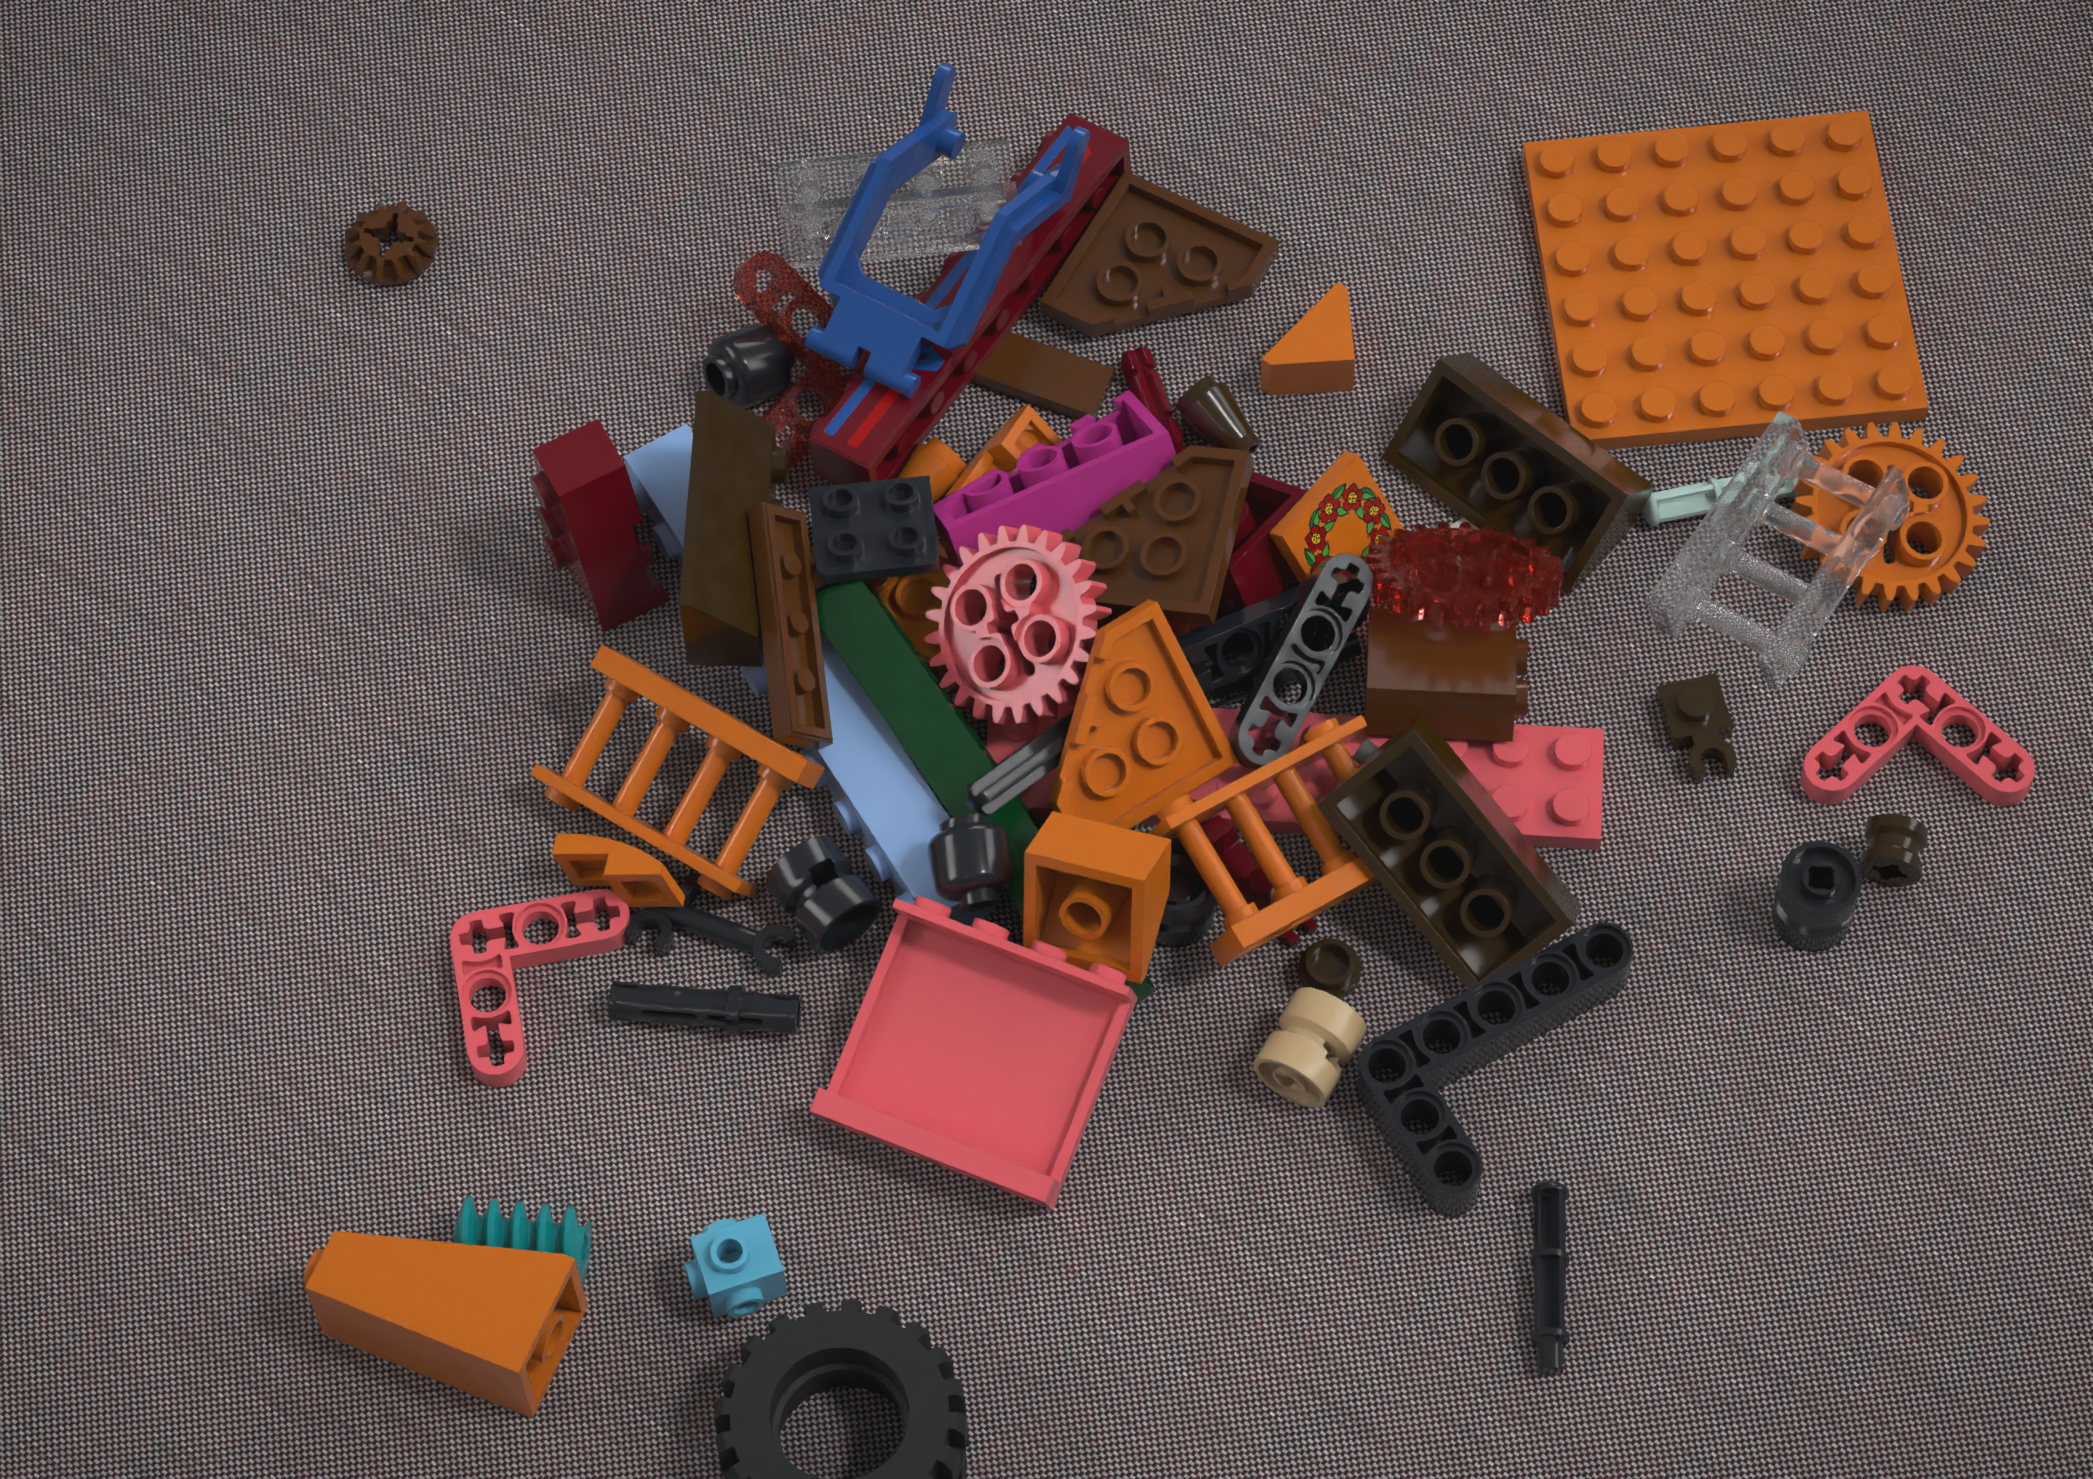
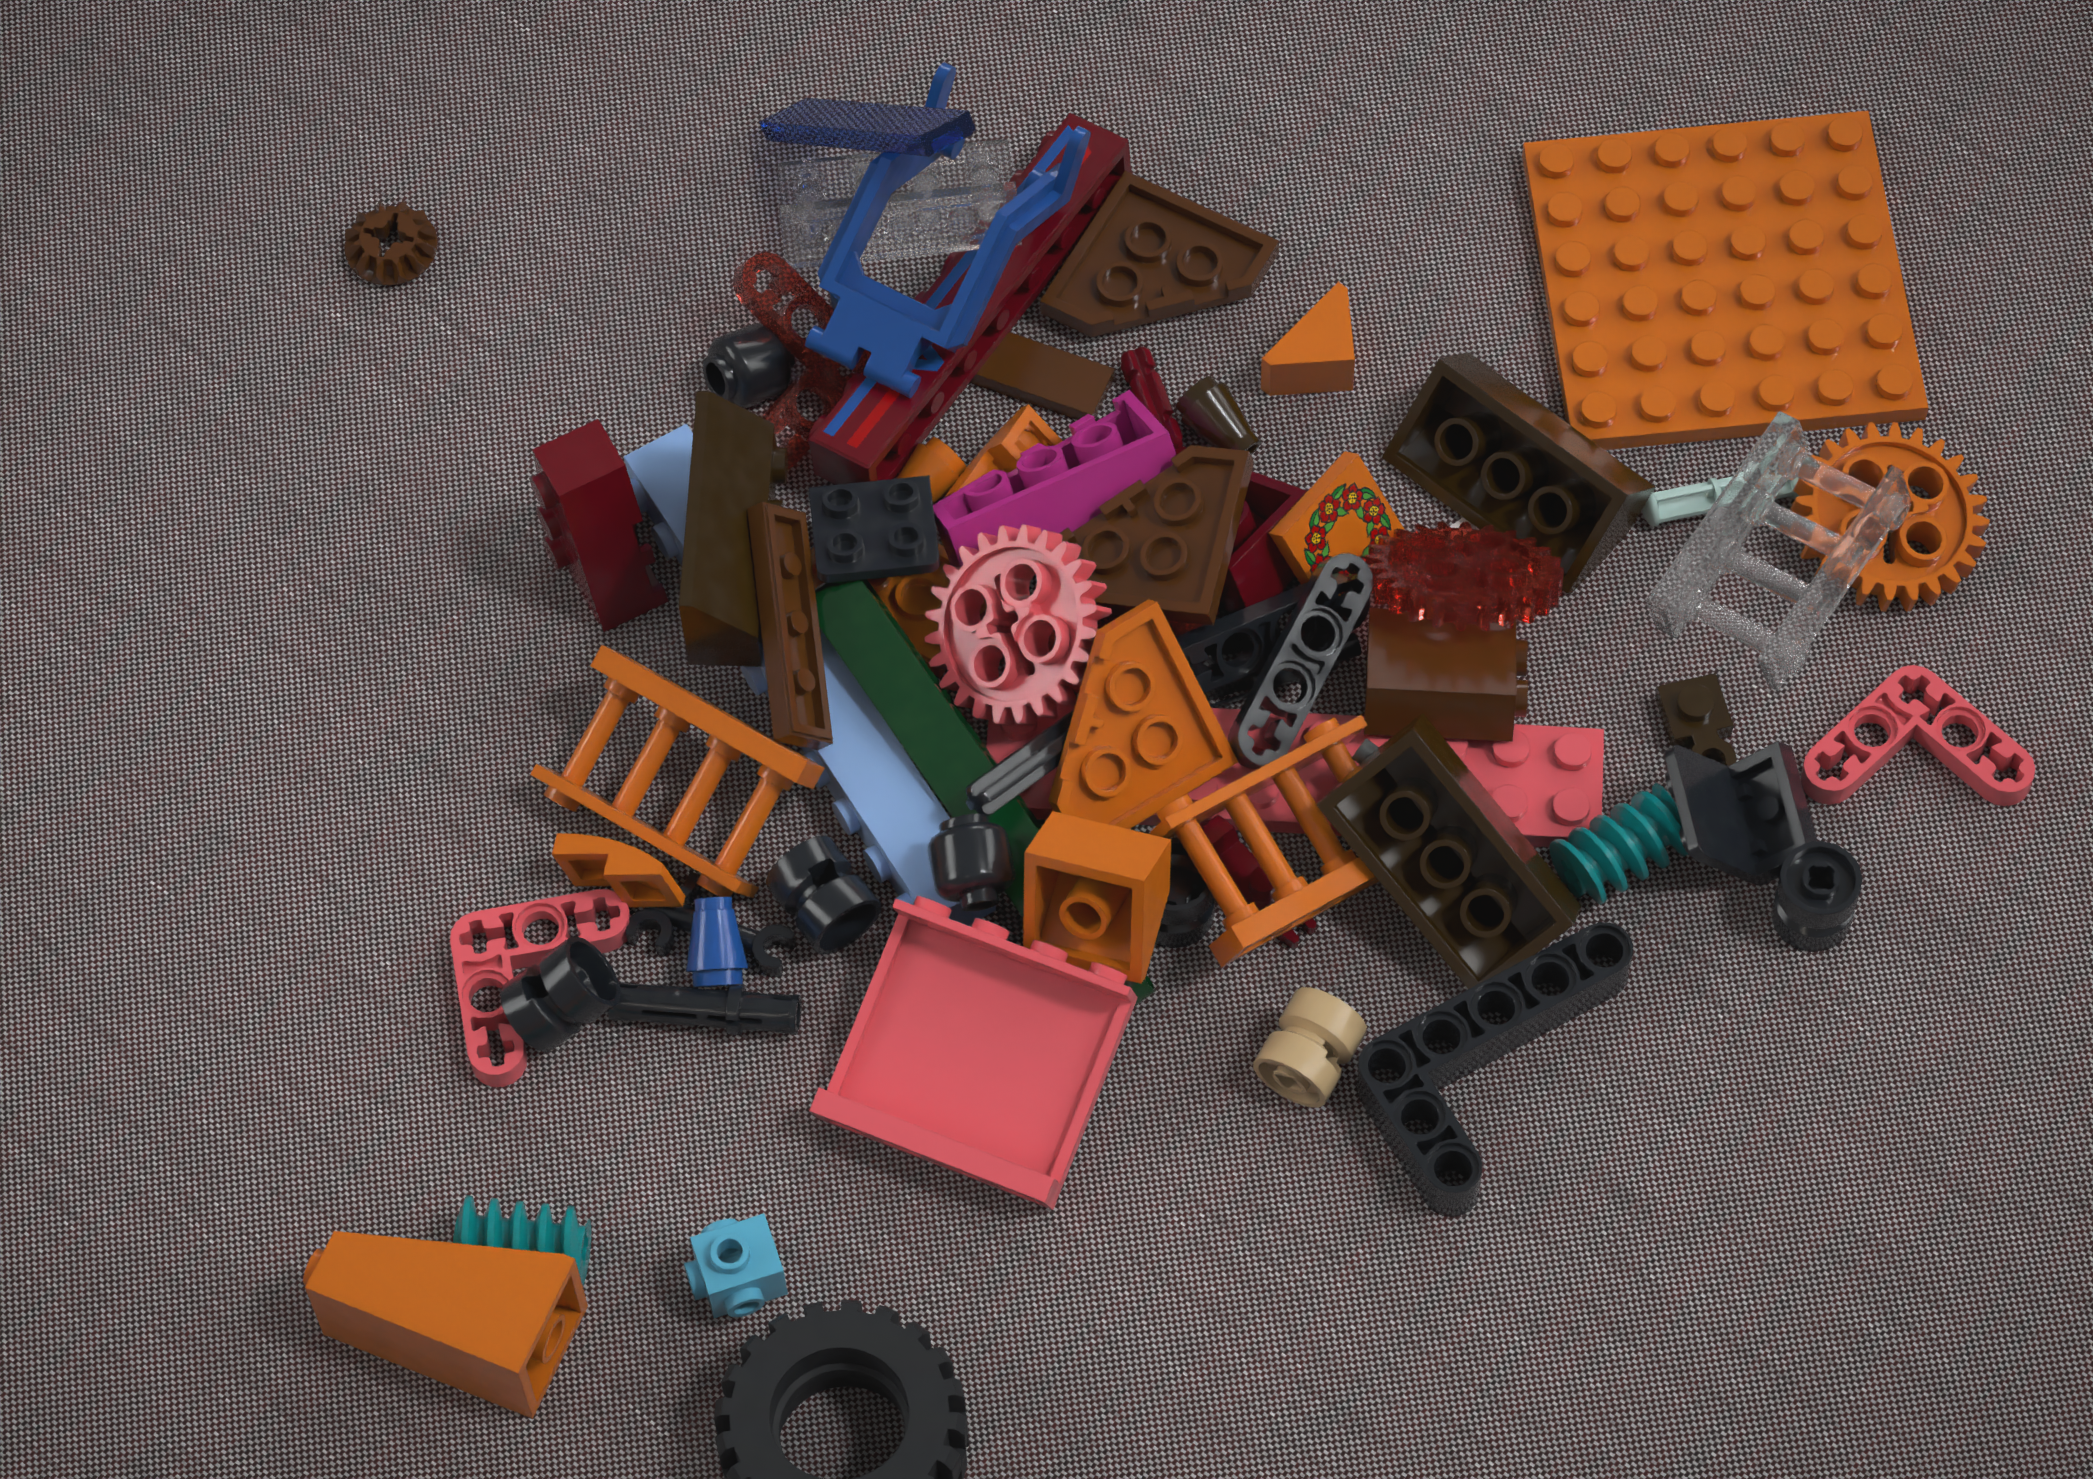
(559, 994): none -> black wheel
(715, 944): none -> blue cone
(869, 126): none -> clear blue tile
(1330, 967): dark brown plate -> none
(1549, 1275): black piece -> none
(1619, 844): none -> teal piece
(1742, 813): none -> black bracket
(1893, 850): dark brown wheel -> none

